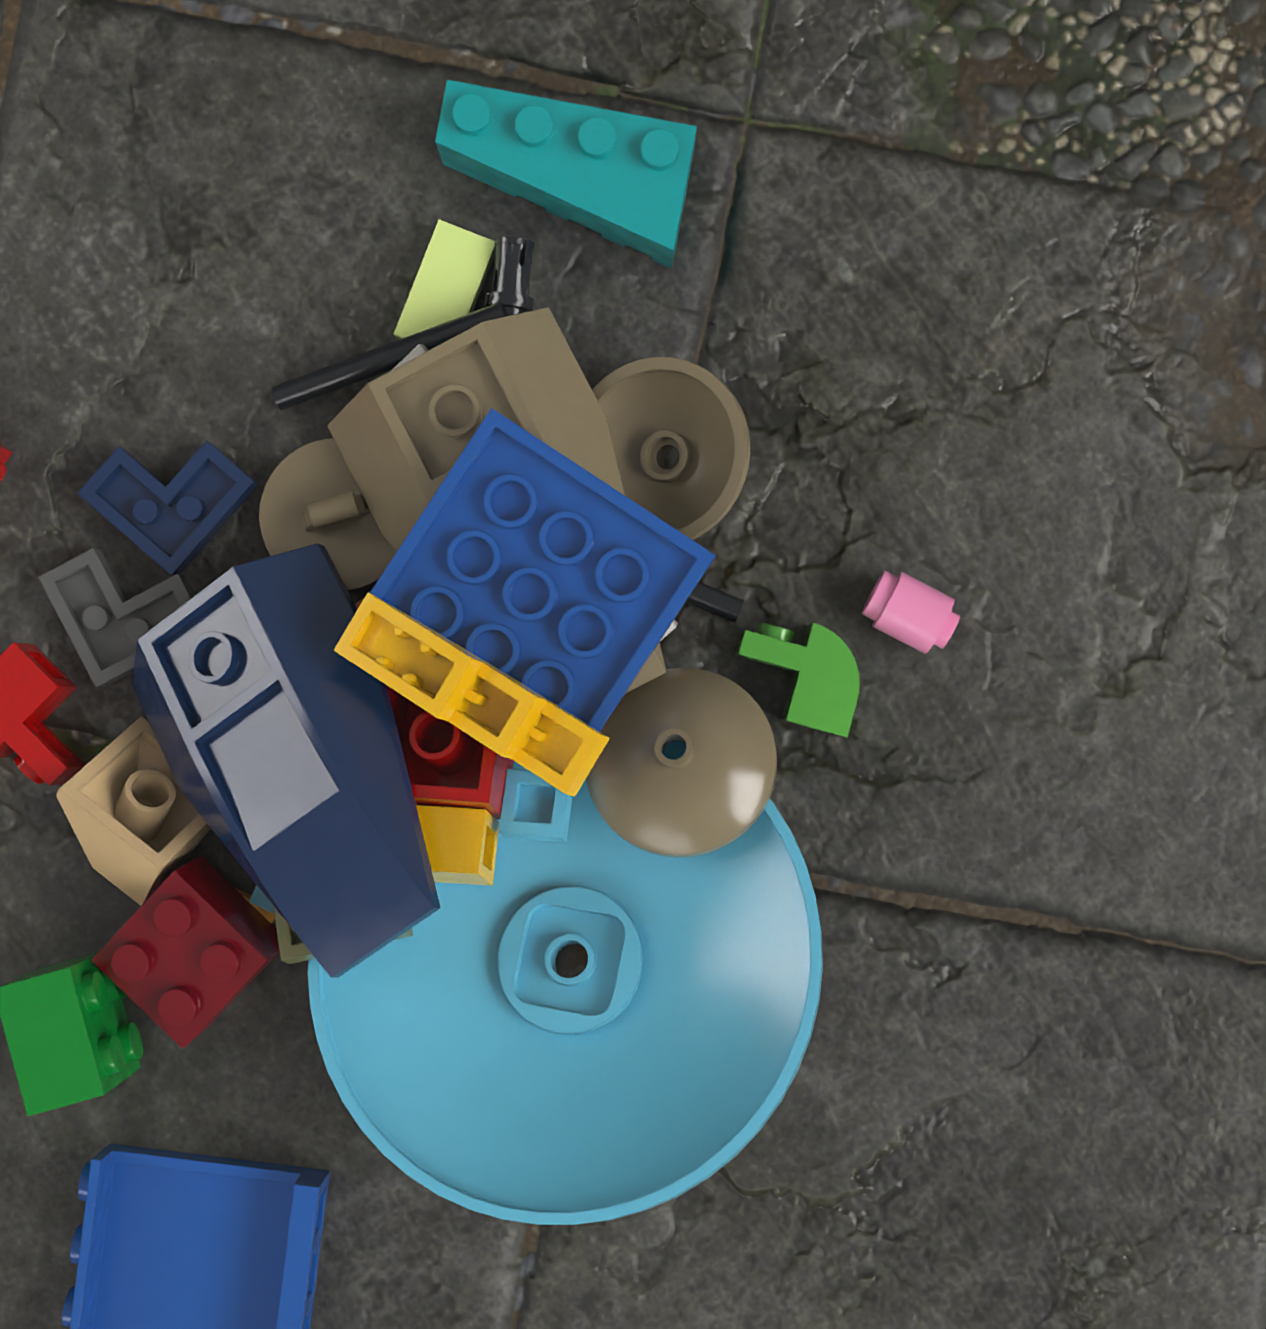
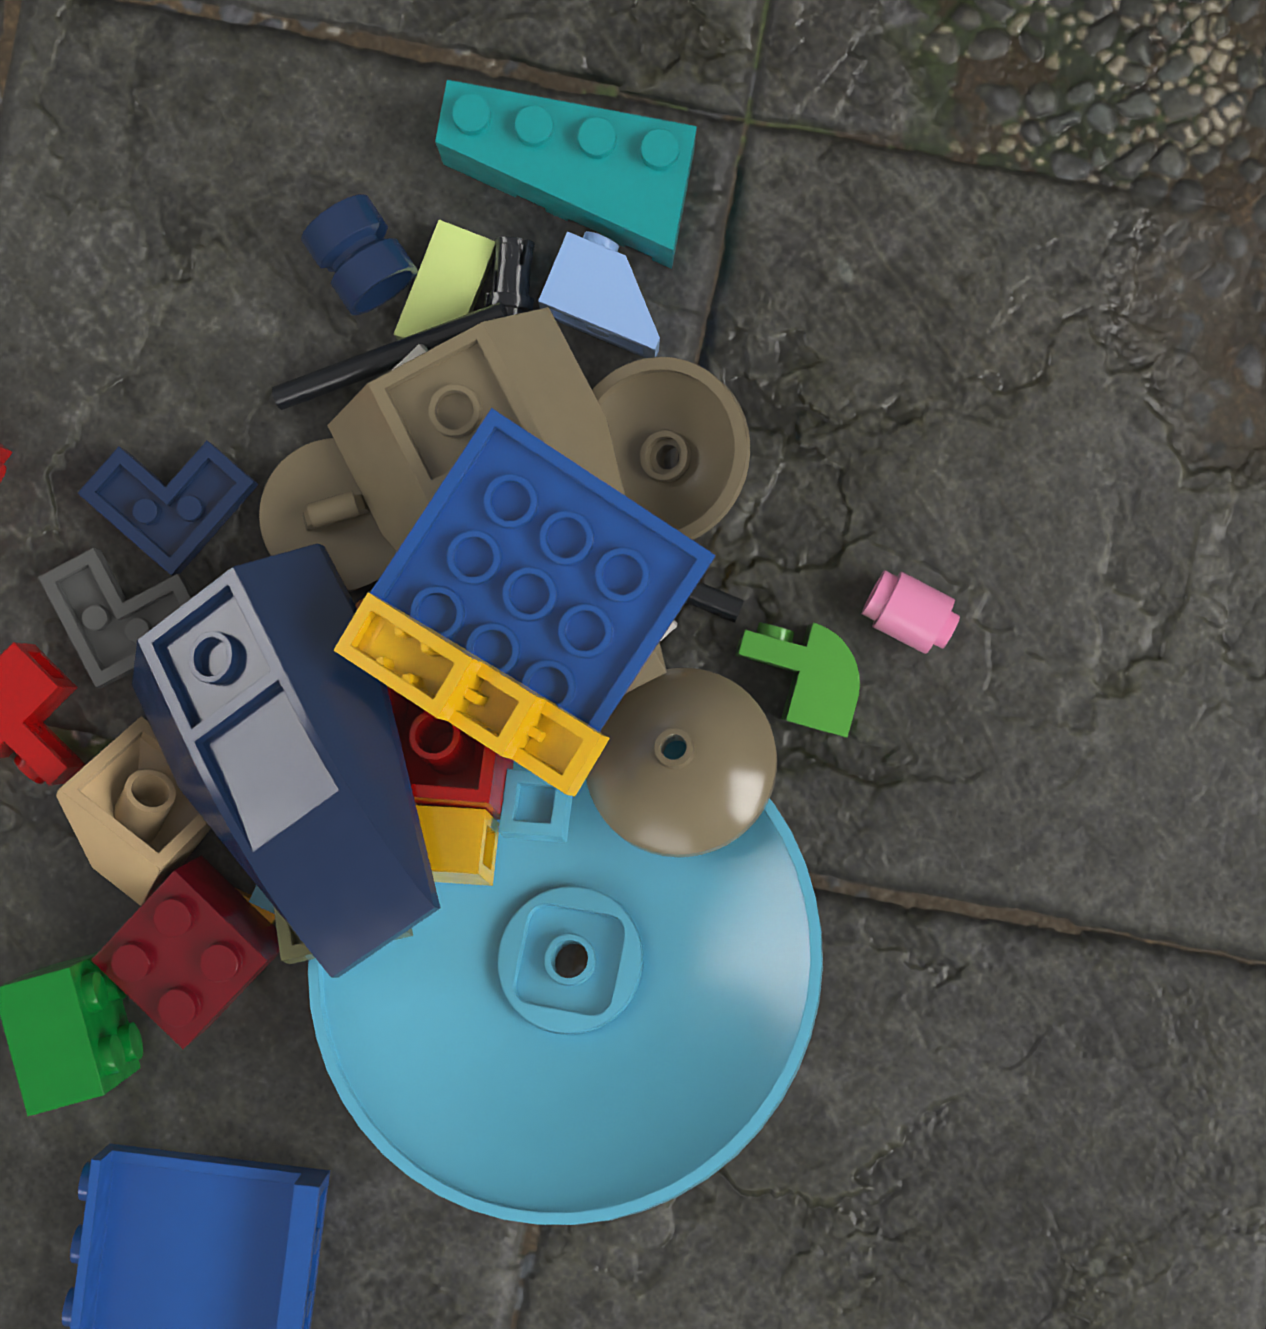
(352, 244): none -> dark blue wheel
(598, 294): none -> light blue slope

